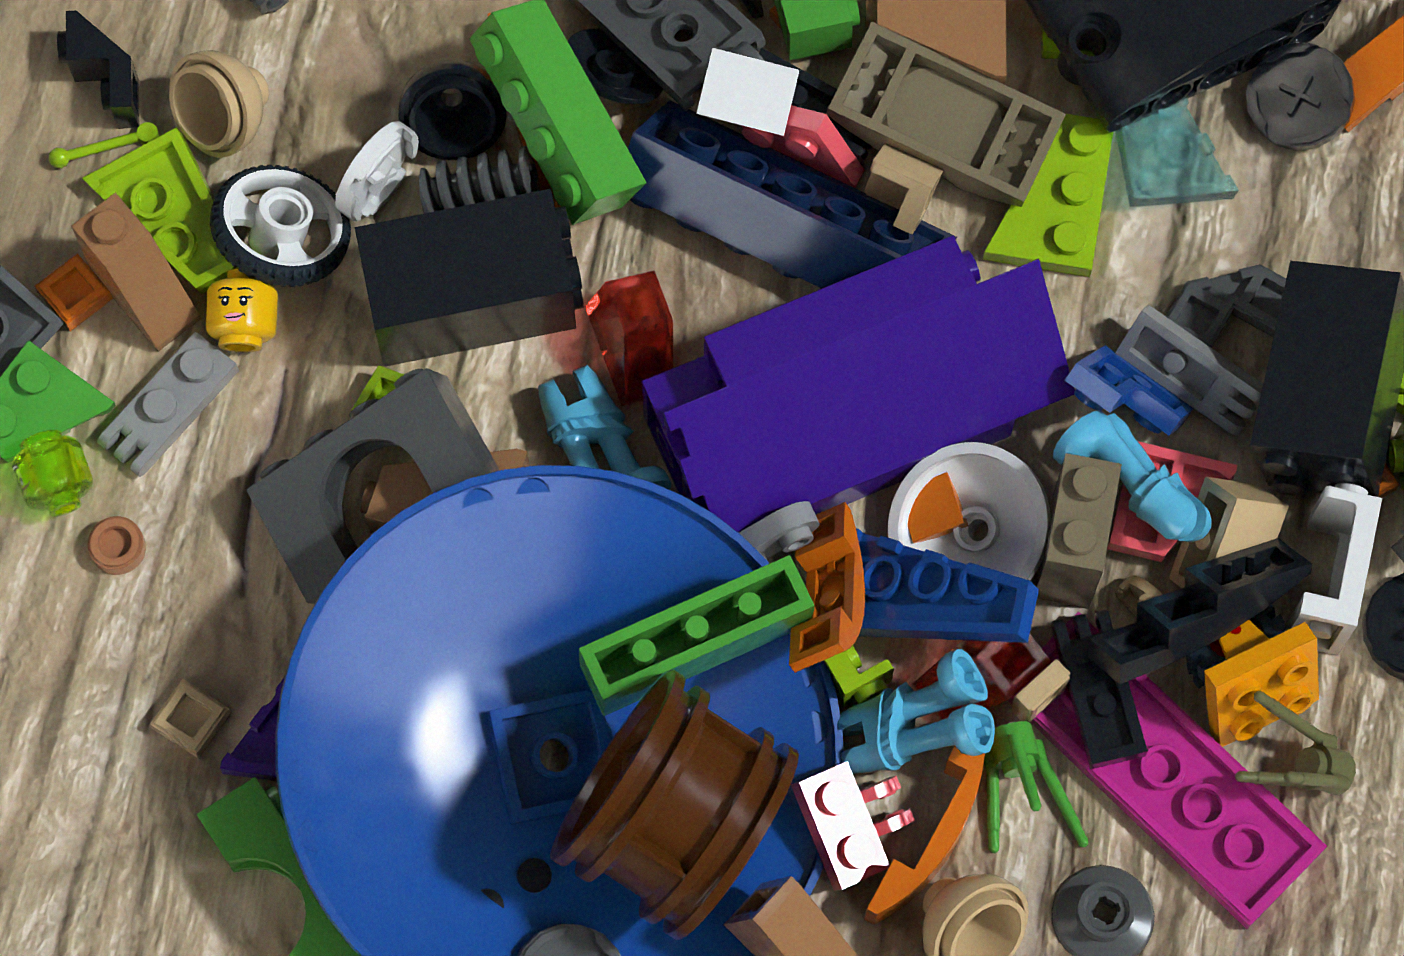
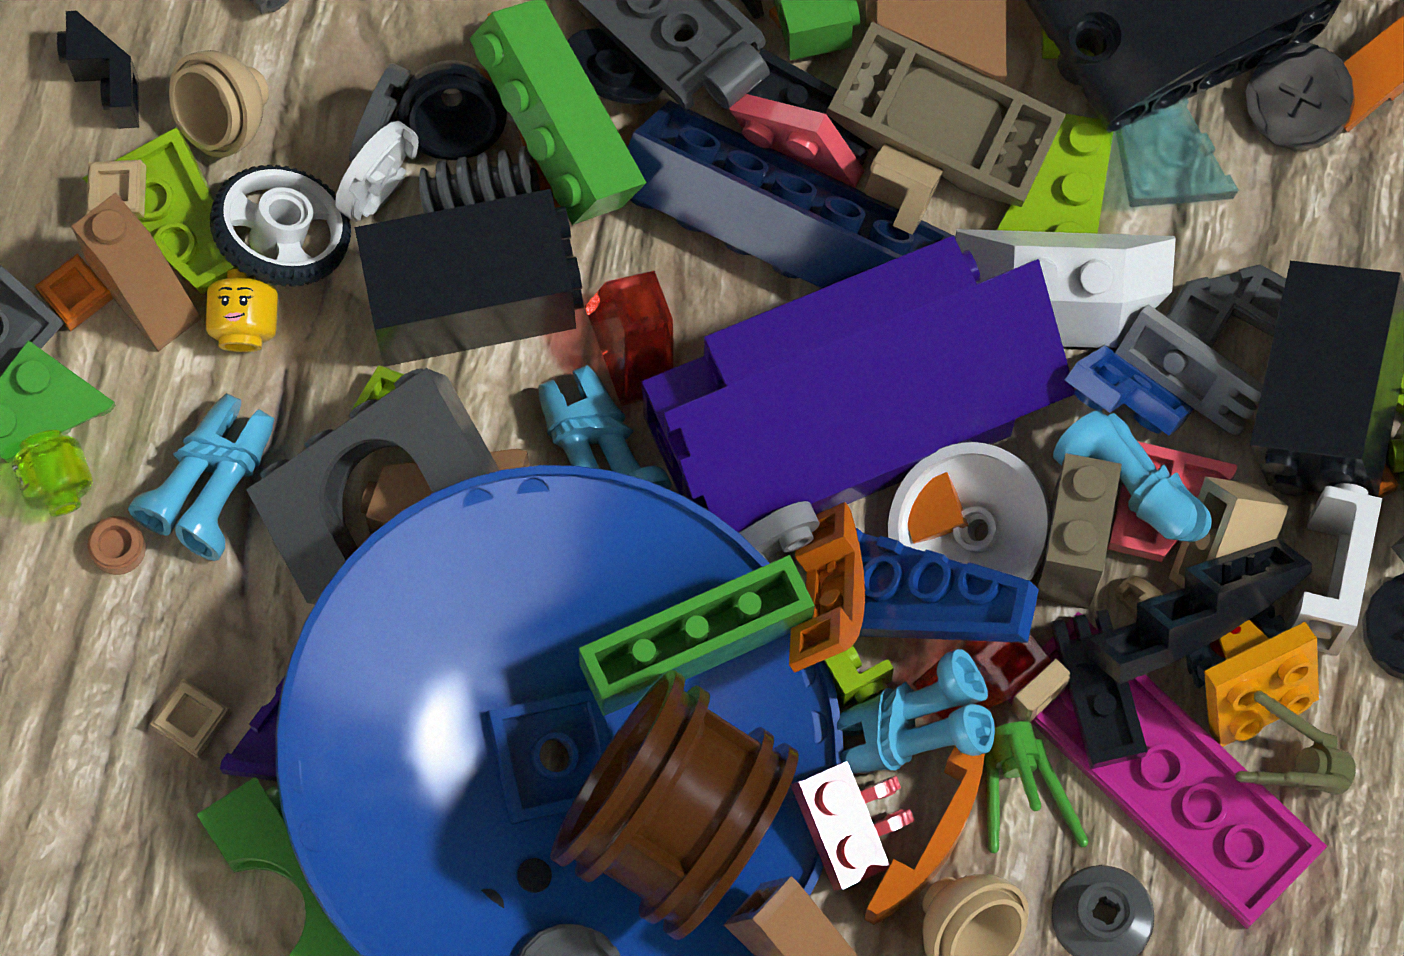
(123, 177): none -> tan tile
(145, 133): lime hinge -> none
(169, 403): light grey hinge -> none
(205, 452): none -> medium azure piece
(381, 107): none -> dark grey tile
(748, 91): white sticker -> none
(1091, 278): none -> white wedge

